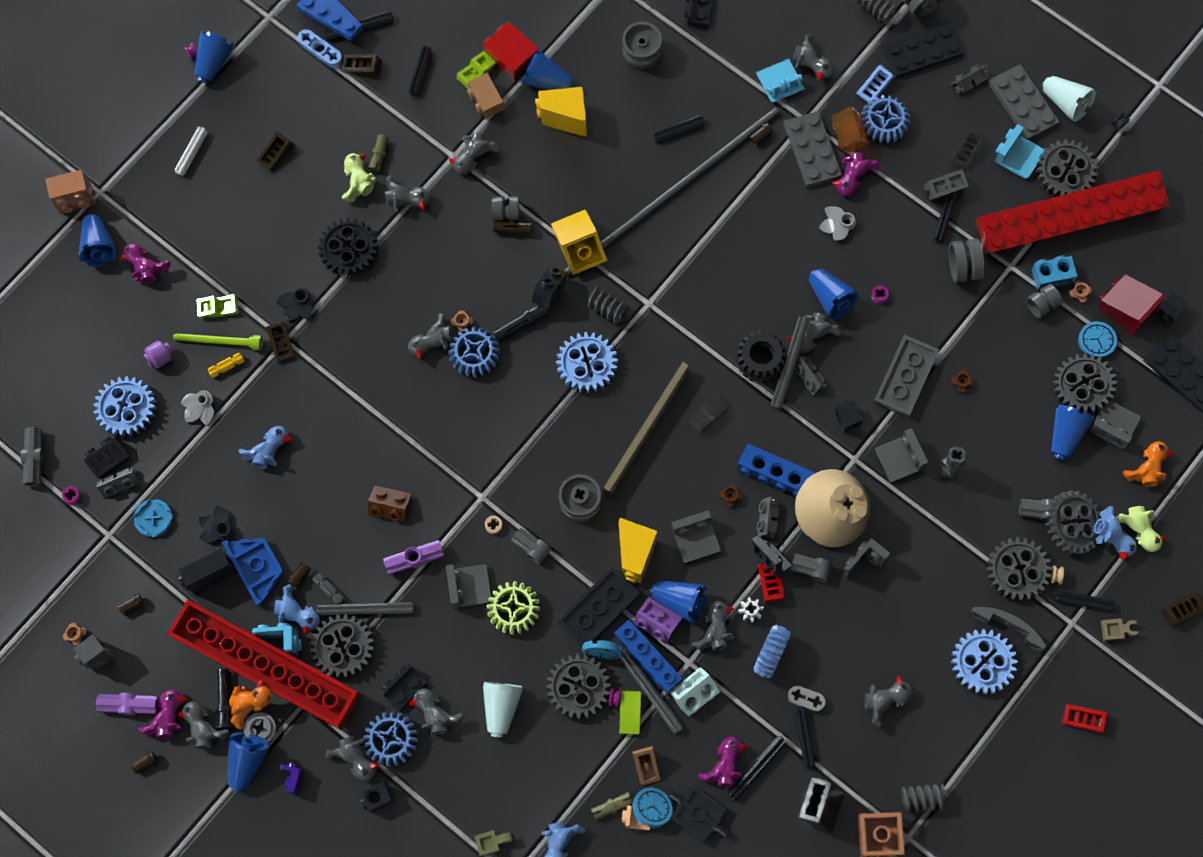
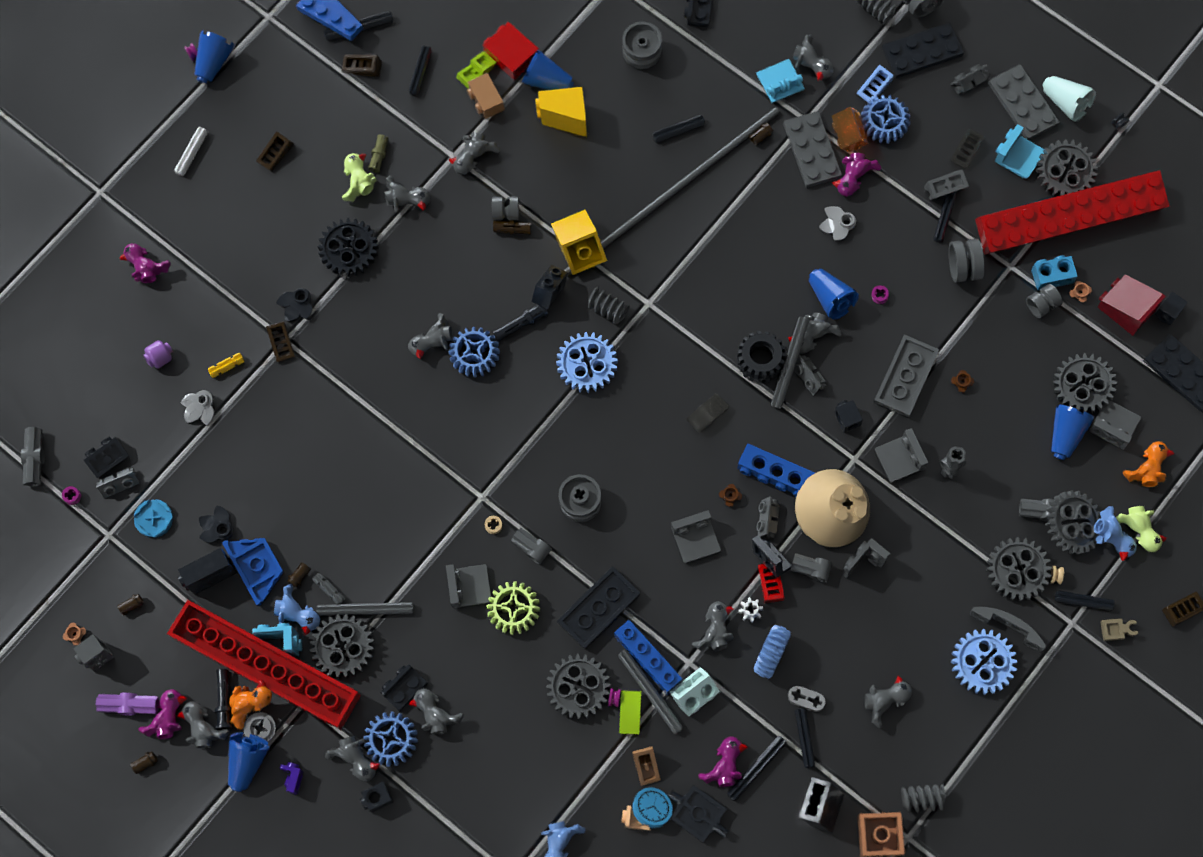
(70, 191): nougat brick -> none
(95, 242): blue cone -> none
(109, 402): light blue gear -> none
(217, 307): slope -> none
(254, 342): lime piece -> none
(264, 452): medium blue animal -> none
(316, 41): light blue beam -> none
(388, 504): reddish brown bracket -> none
(400, 561): medium lavender piece -> none
(461, 315): nougat plate -> none
(489, 842): olive plate -> none
(500, 706): light aqua cone -> none
(602, 650): dark azure tile -> none
(612, 806): olive pin -> none
(636, 549): yellow slope -> none
(646, 429): dark tan tile -> none
(657, 620): medium lavender bracket -> none
(681, 598): blue cone -> none
(1095, 713): red slope -> none
(1097, 339): dark azure tile -> none

